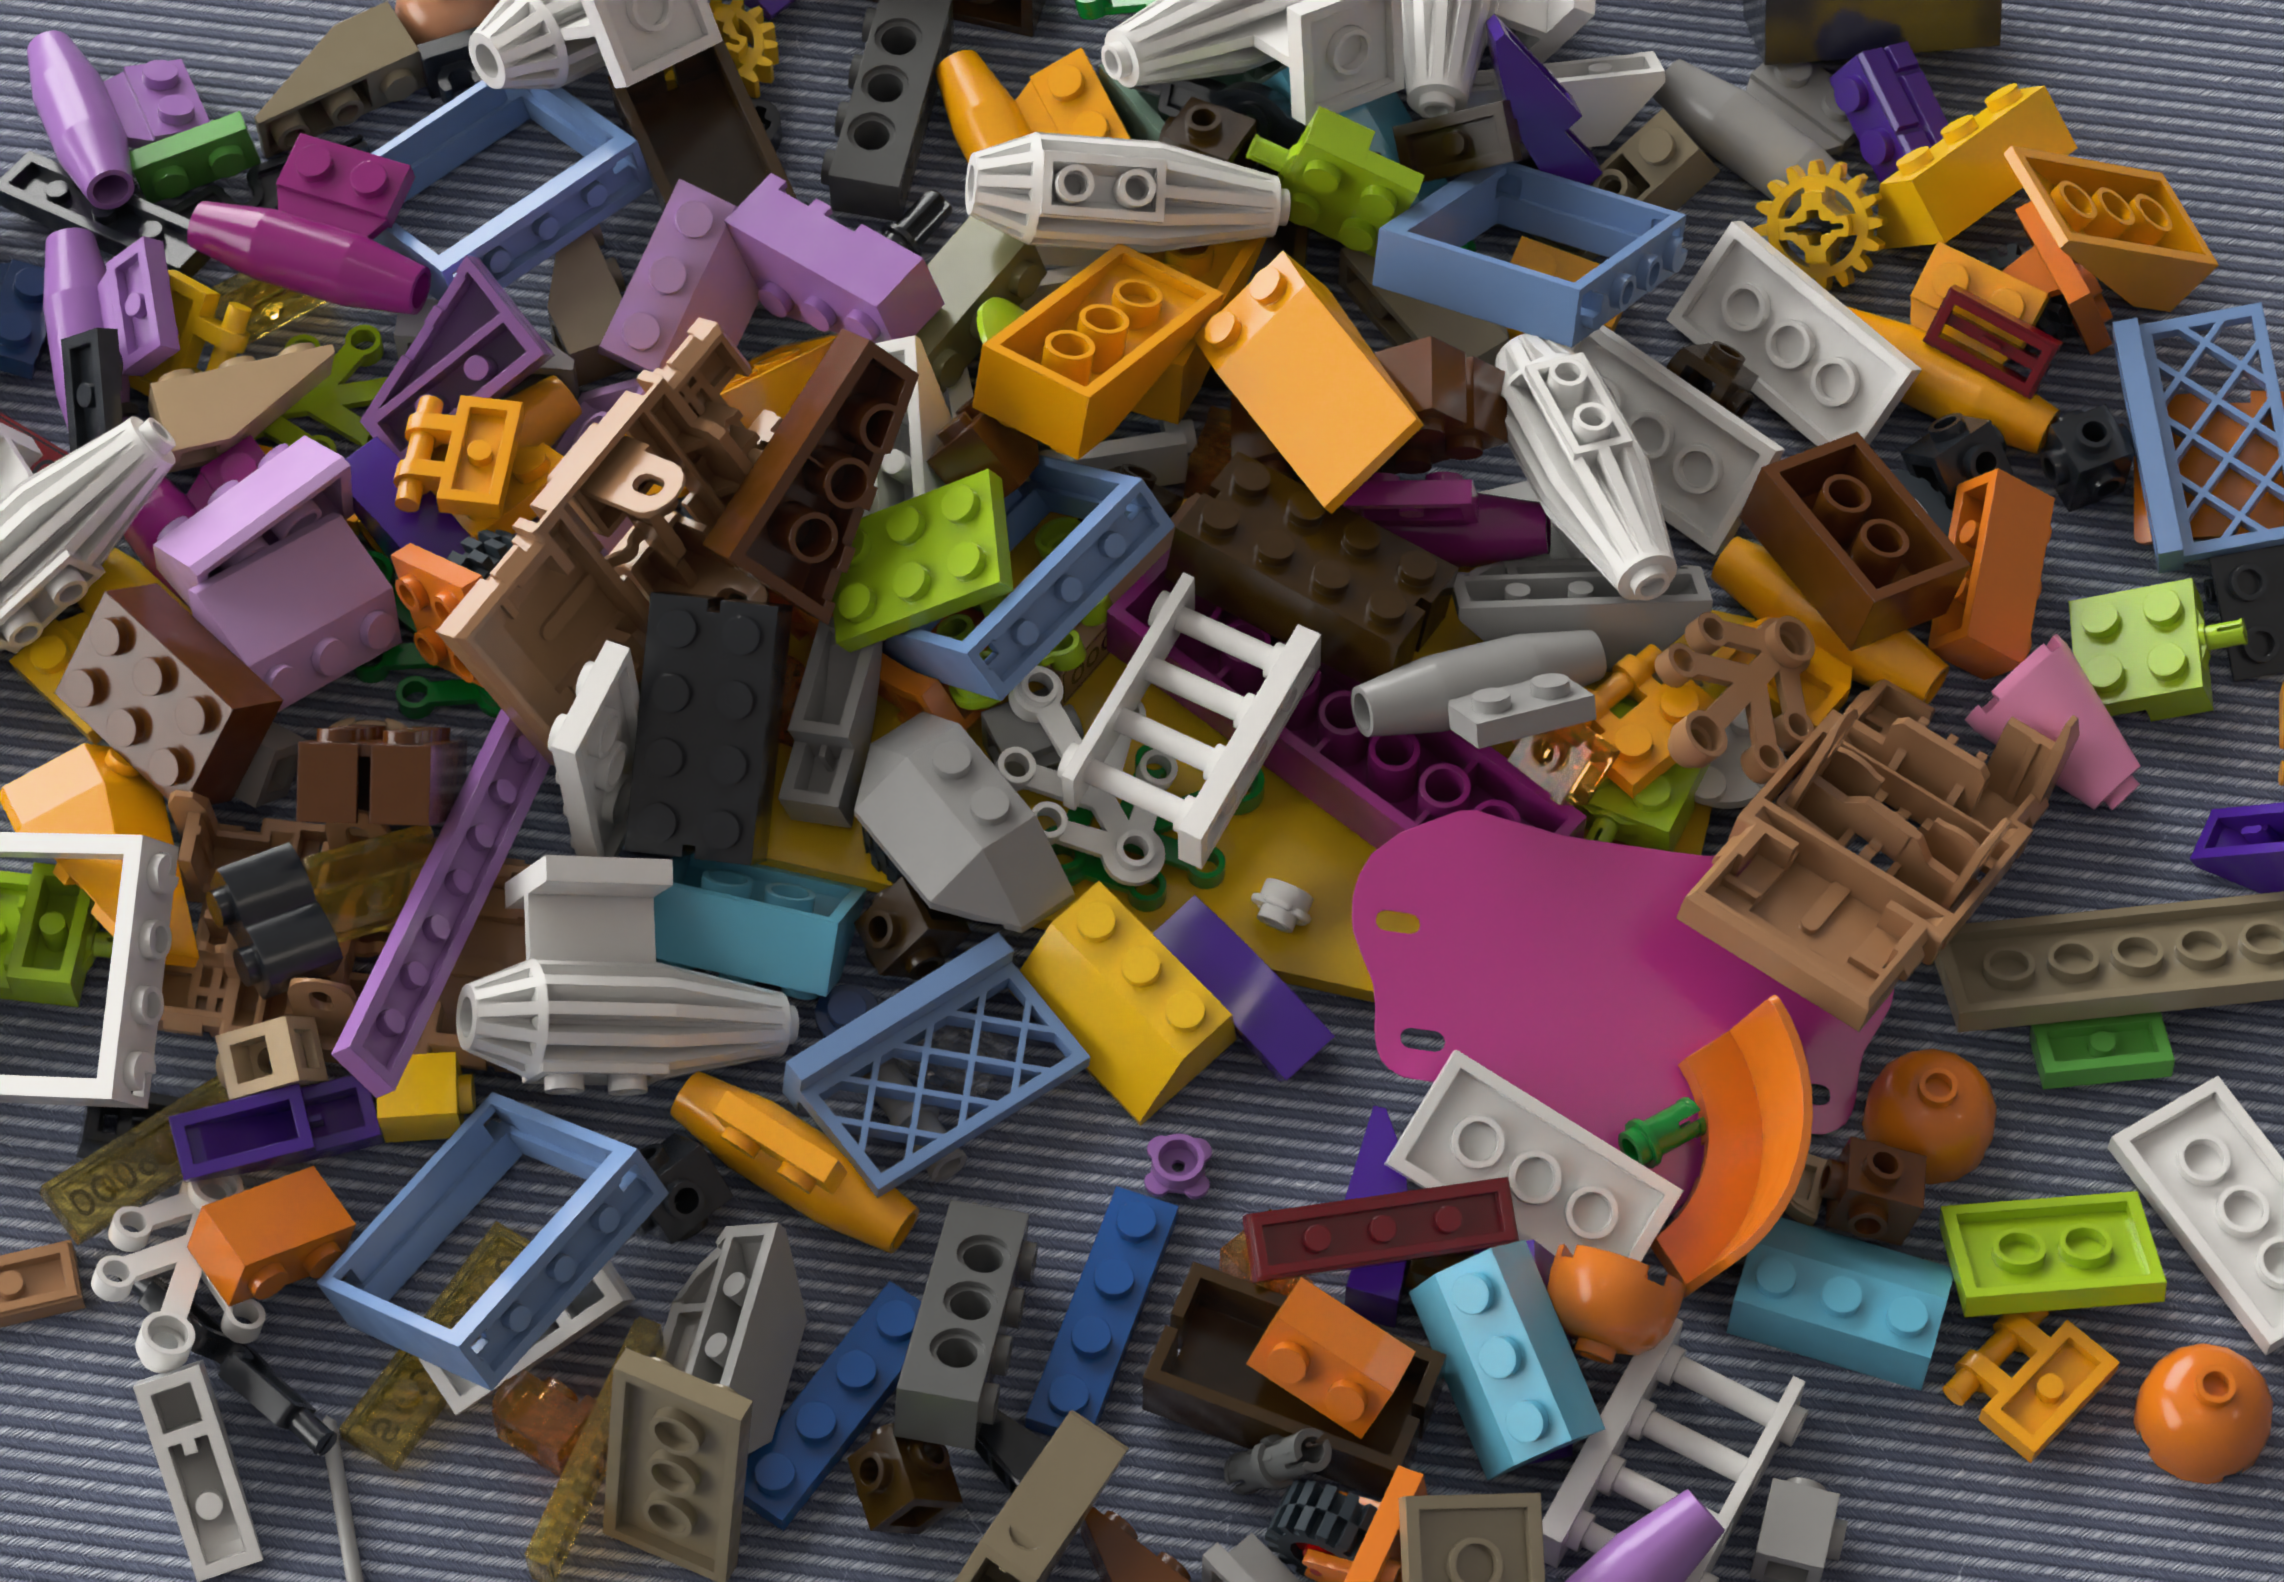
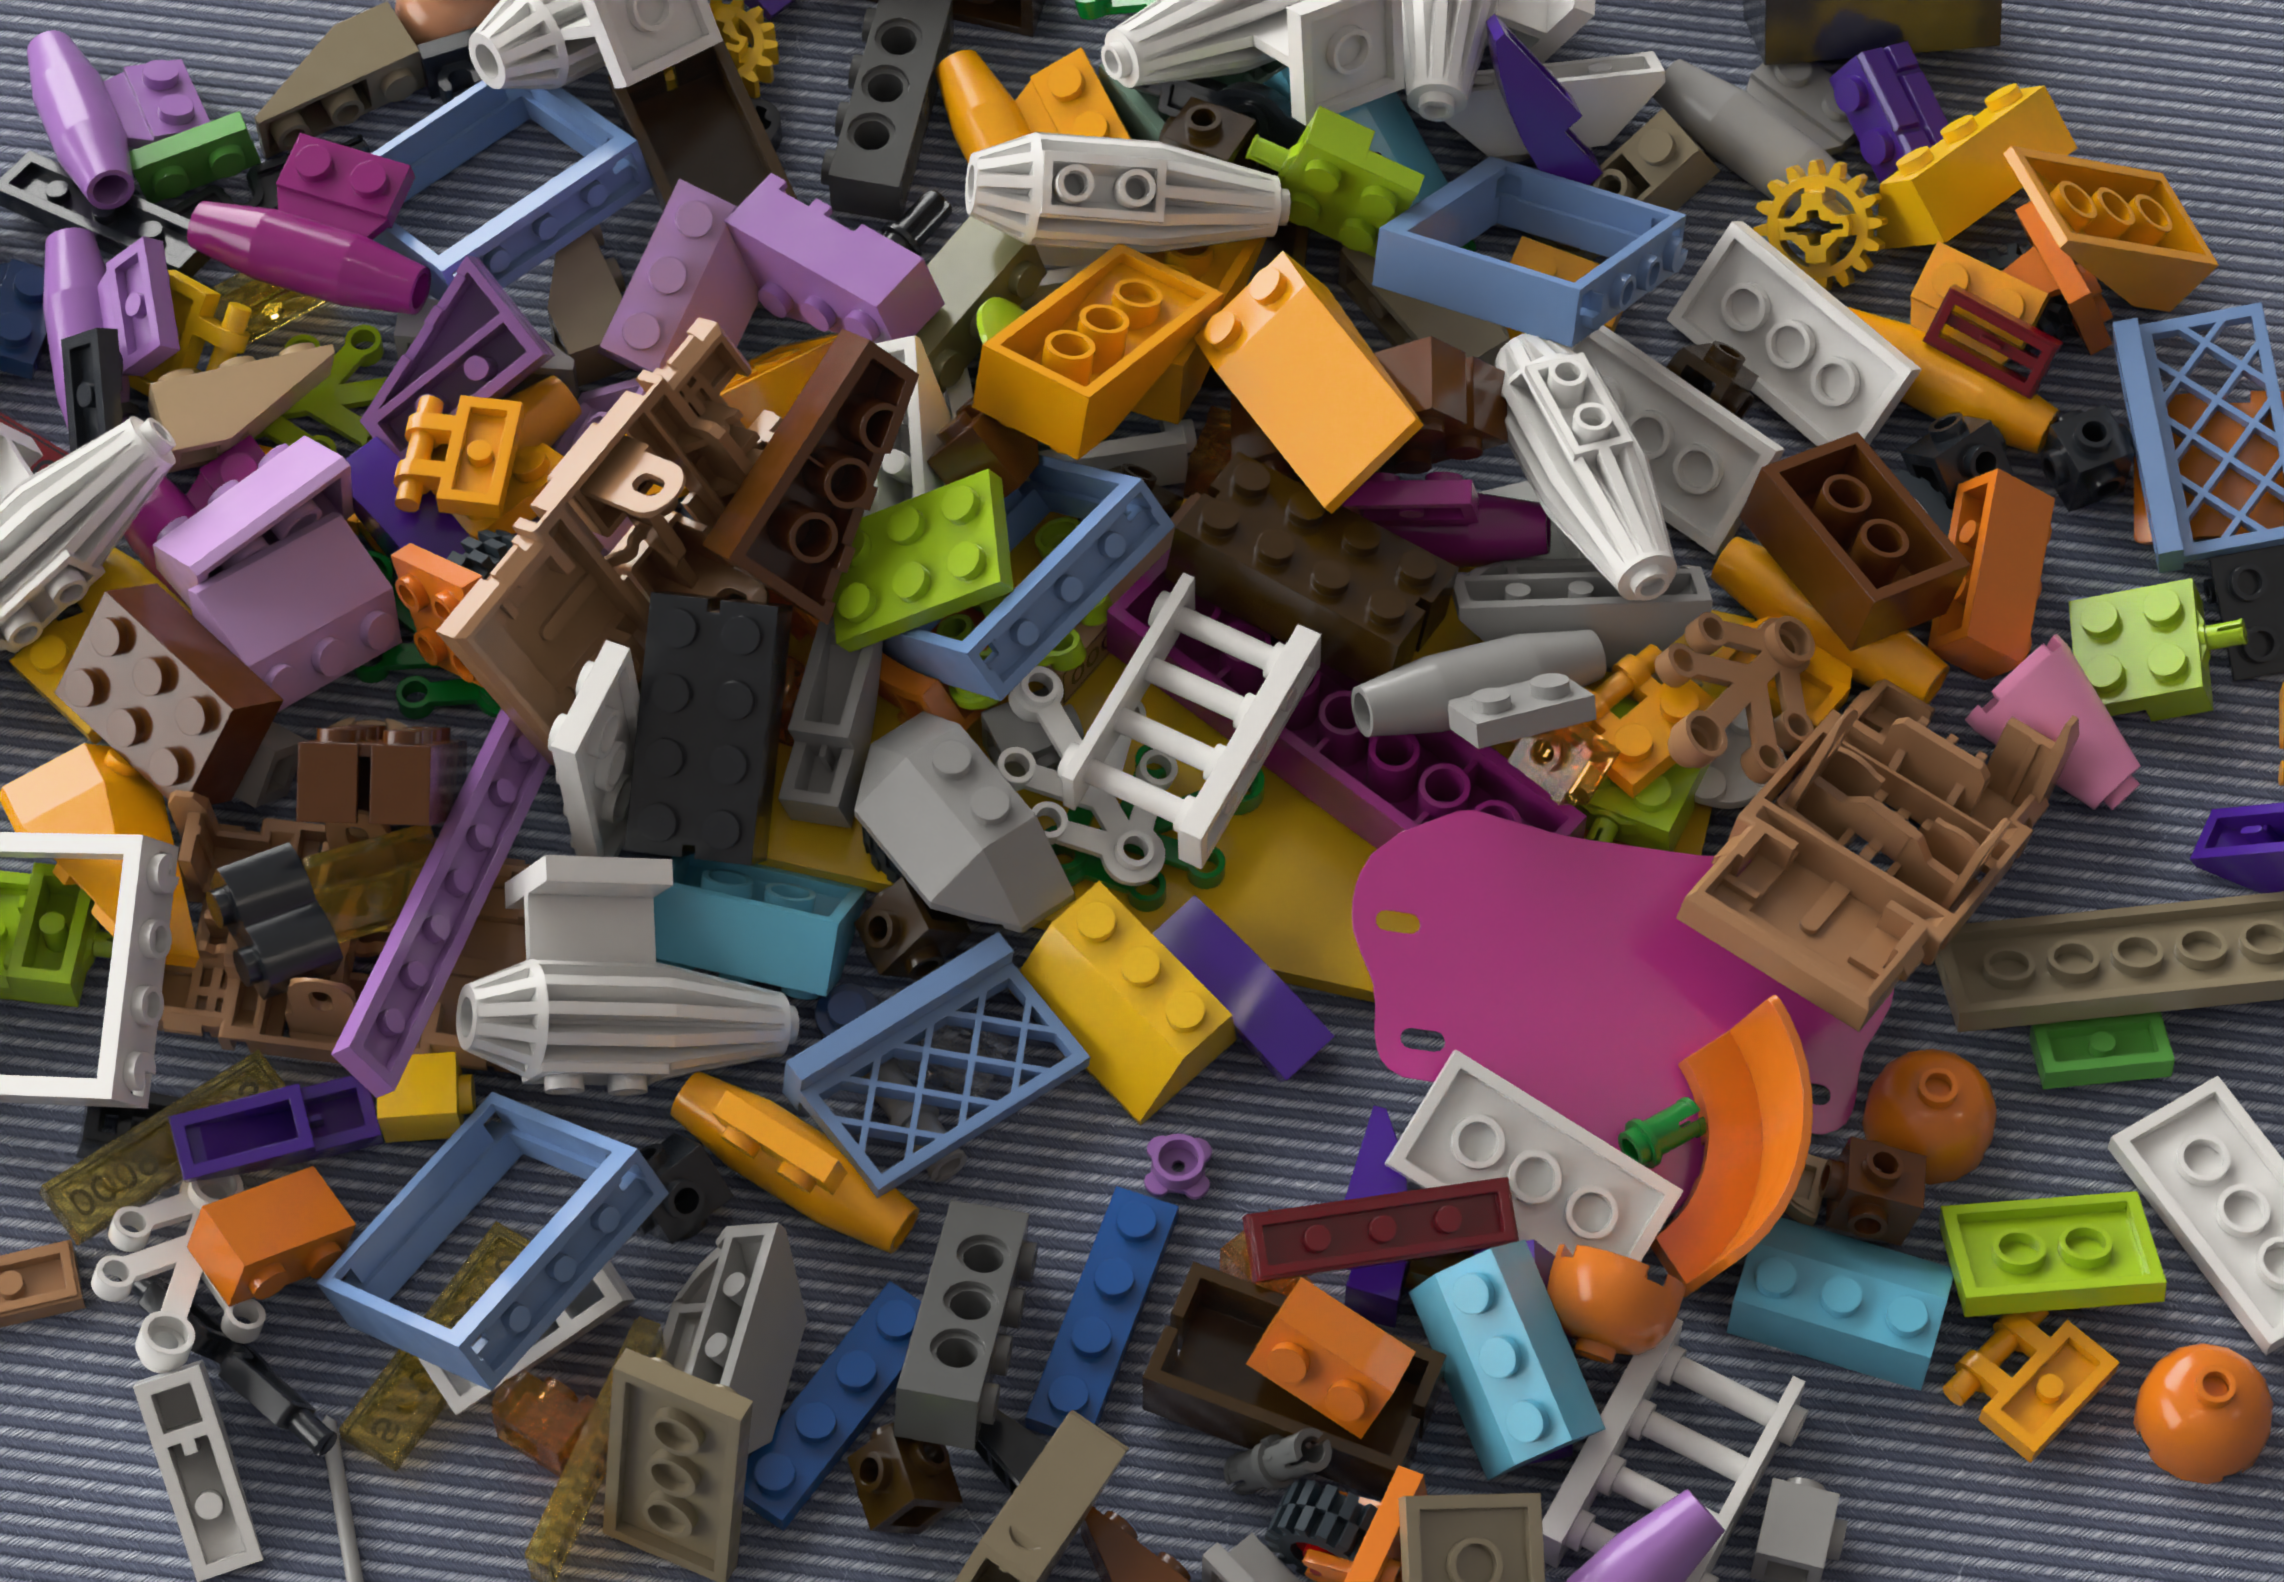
(288, 1042): tan brick -> none
(1282, 905): white plate -> none
(1460, 141): dark brown plate -> none

